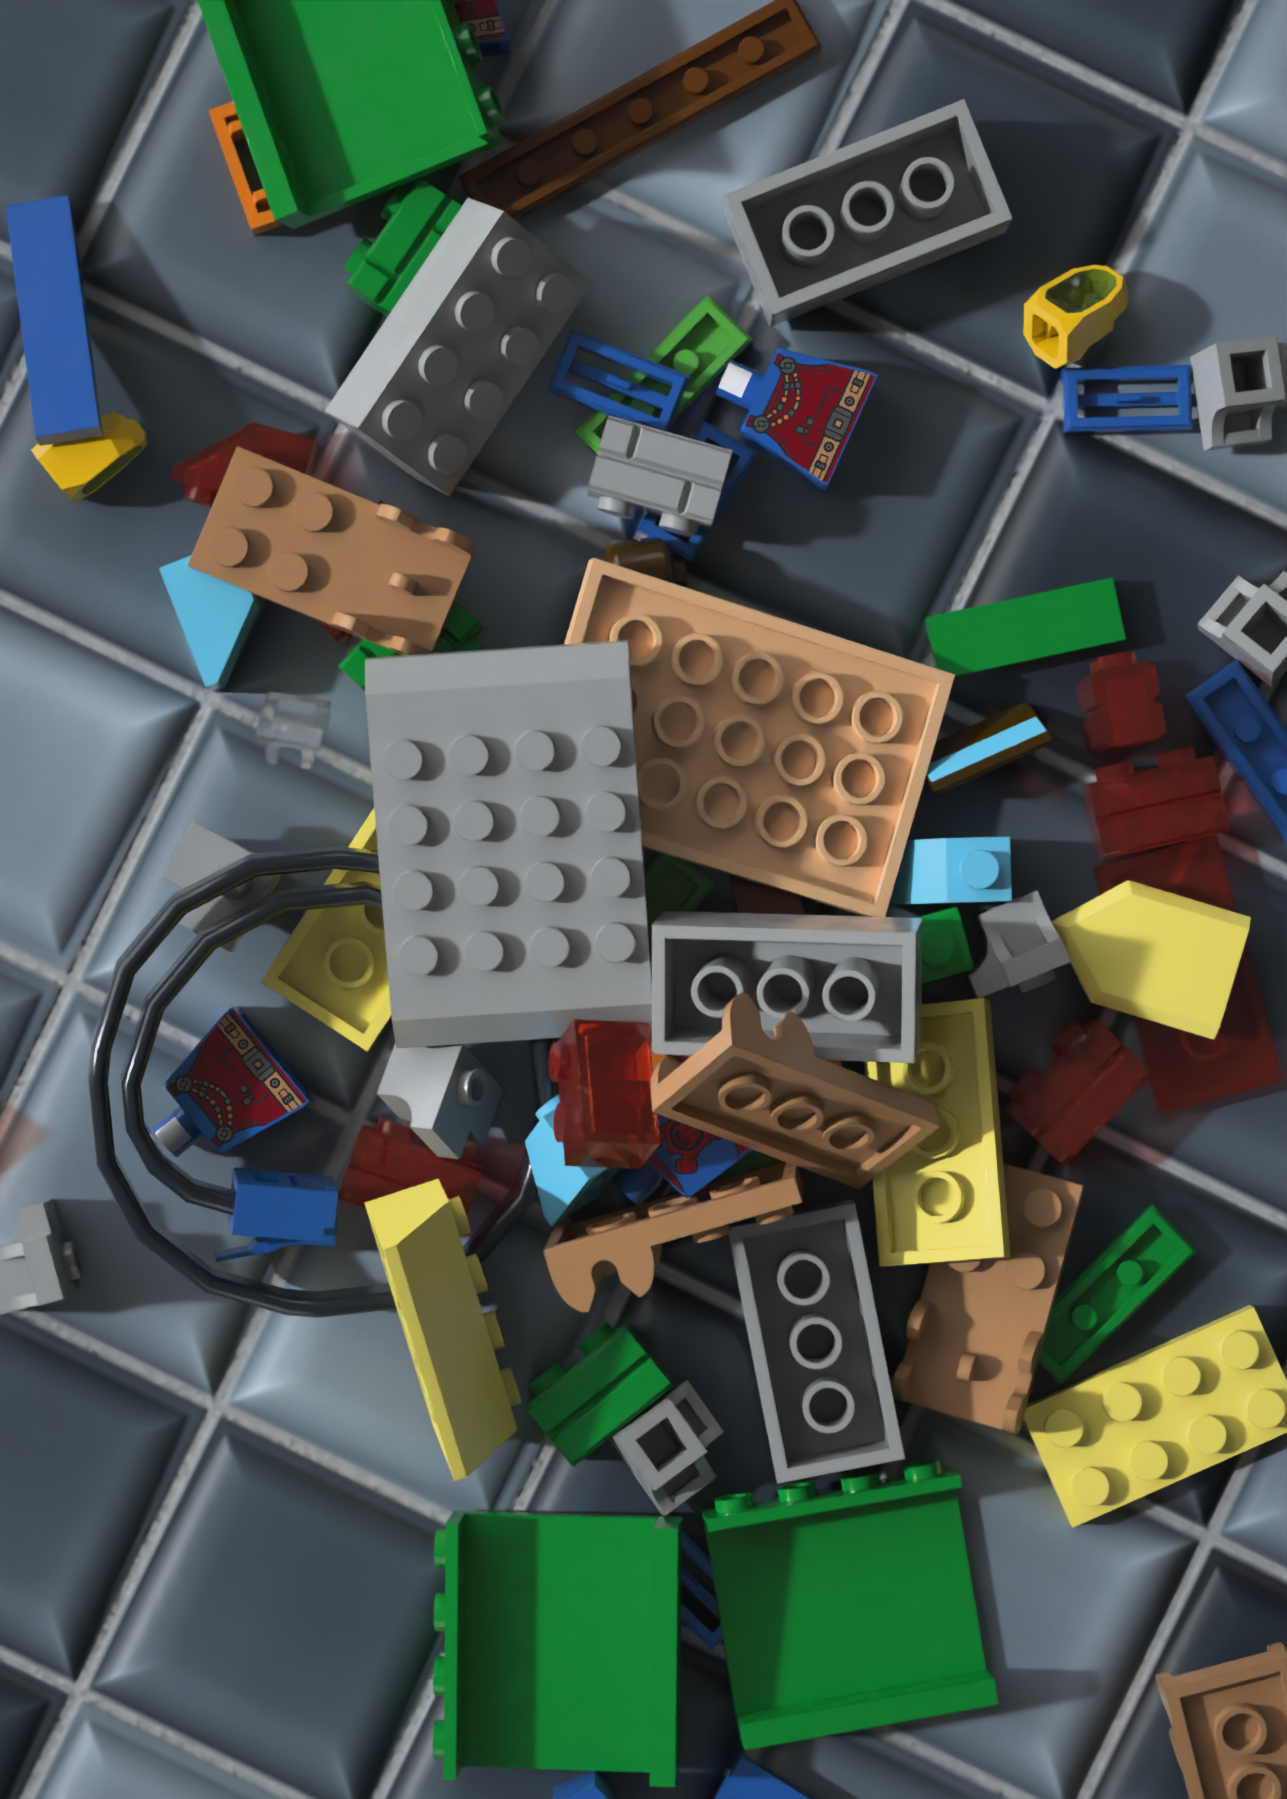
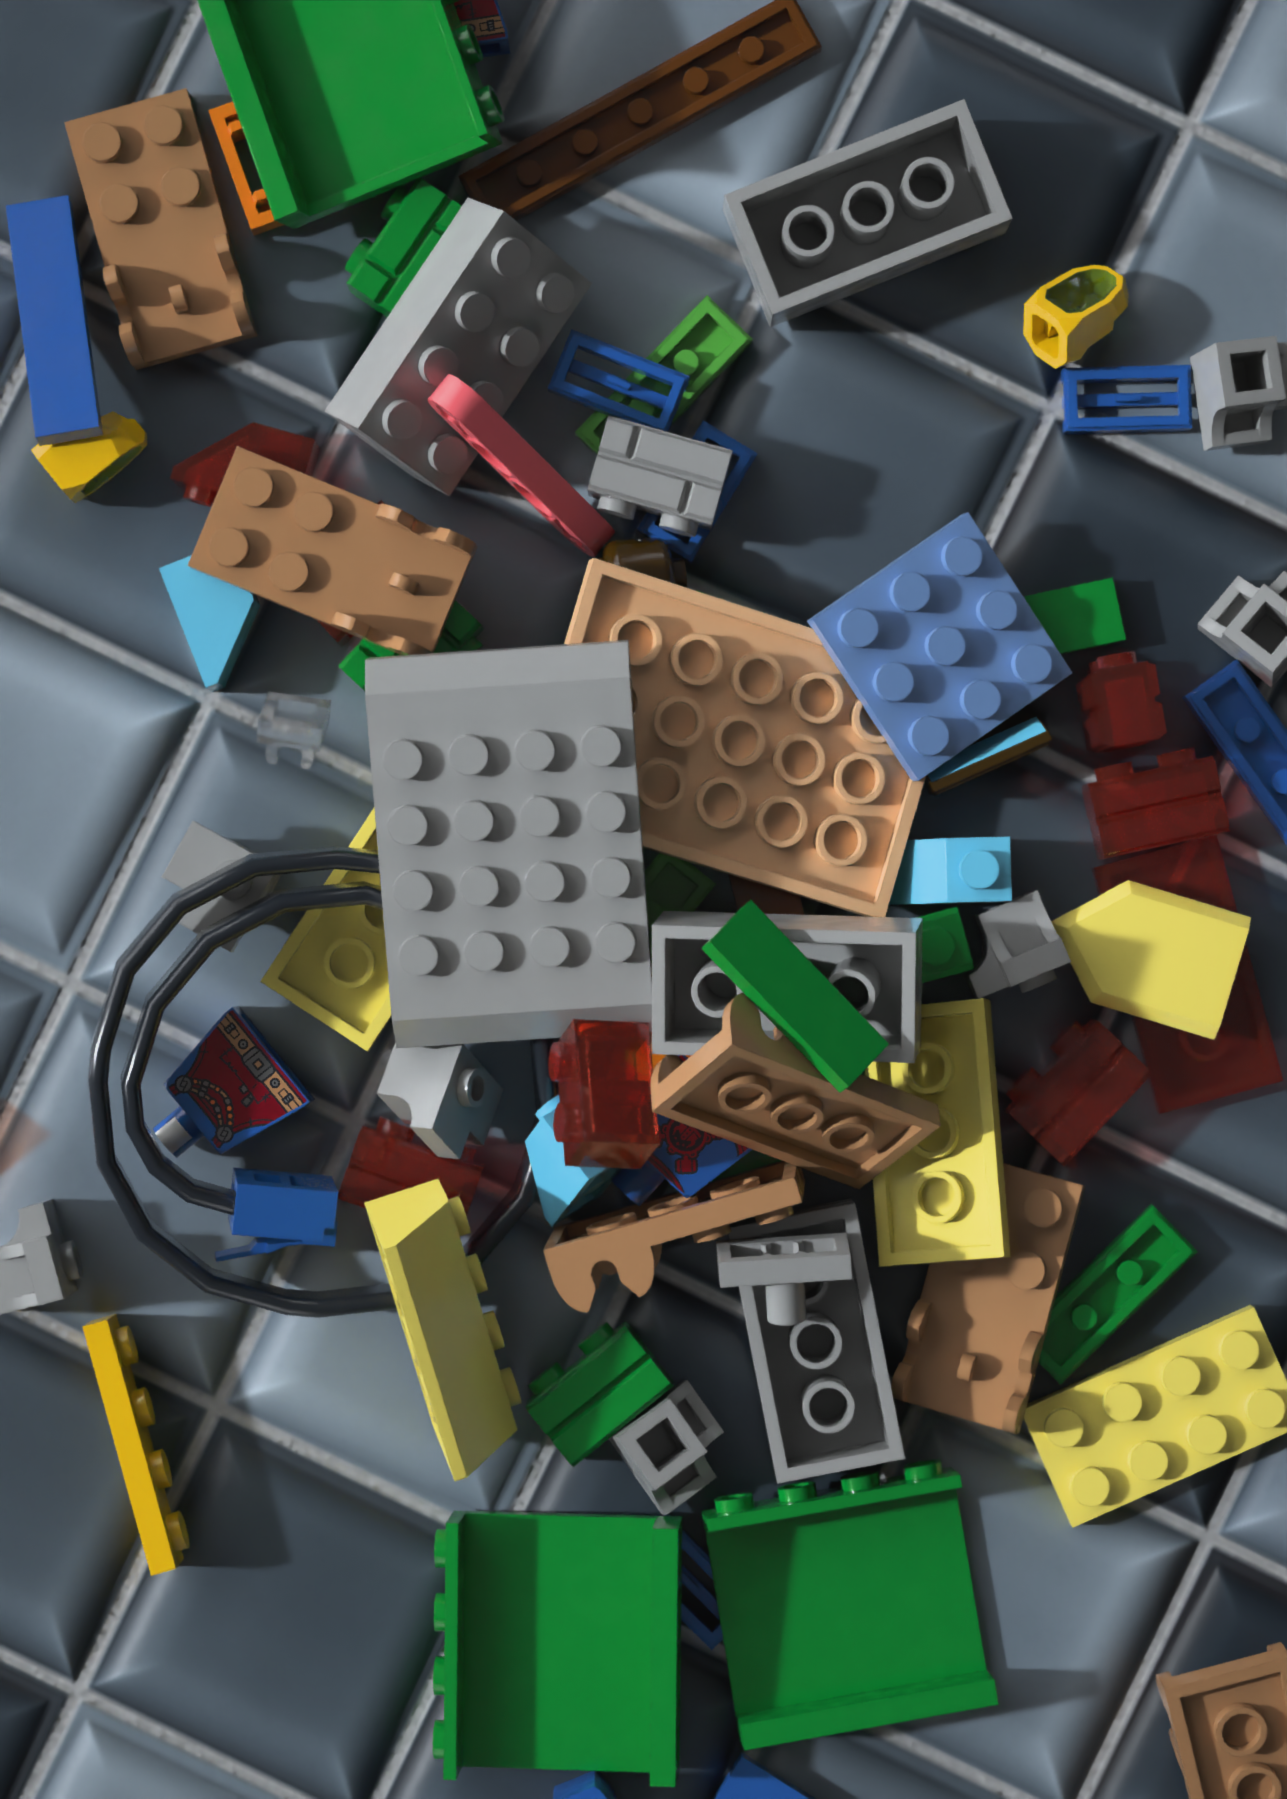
(143, 1469): none -> yellow plate
(160, 229): none -> medium nougat hinge
(521, 465): none -> coral beam
(783, 1268): none -> light grey tile
(795, 996): none -> green tile
(799, 411): torso -> none
(940, 647): none -> medium blue plate

